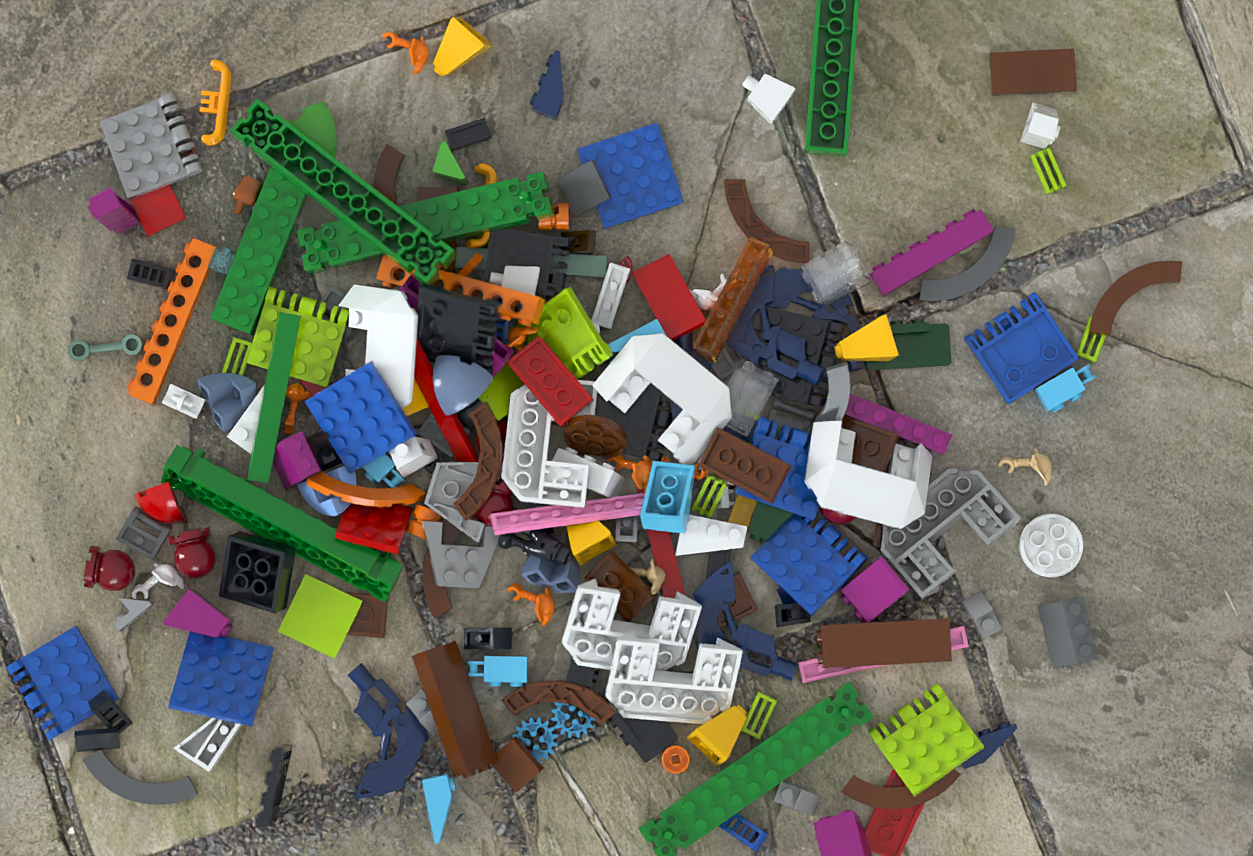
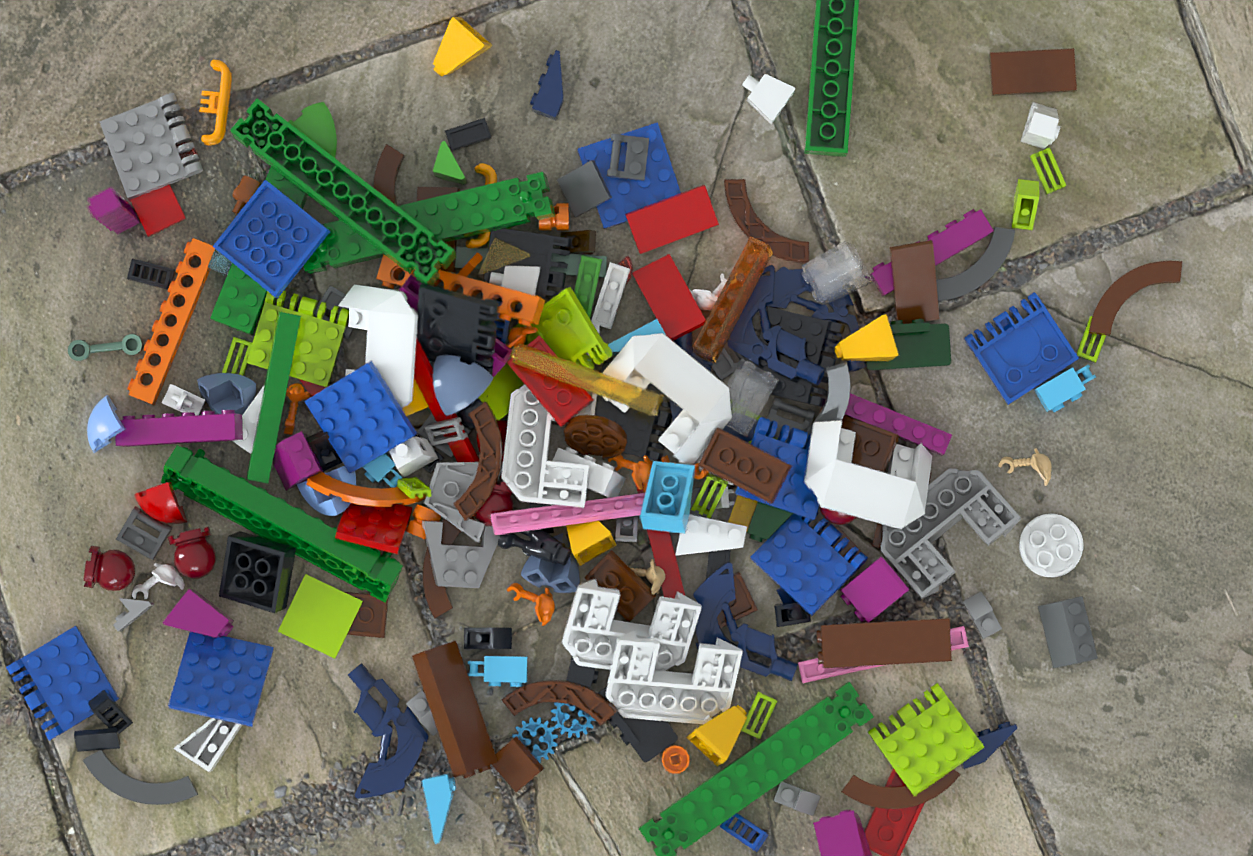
(103, 424): none -> light blue brick
(180, 430): none -> magenta brick
(271, 239): none -> blue plate
(276, 780): black hinge -> none
(413, 486): none -> lime tile
(418, 49): orange piece -> none
(457, 428): none -> light grey tile
(500, 255): none -> clear yellow tile
(587, 281): none -> bright green tile
(587, 379): none -> clear yellow brick
(635, 157): none -> dark grey plate
(672, 219): none -> red tile
(914, 282): none -> reddish brown tile
(1025, 204): none -> lime slope

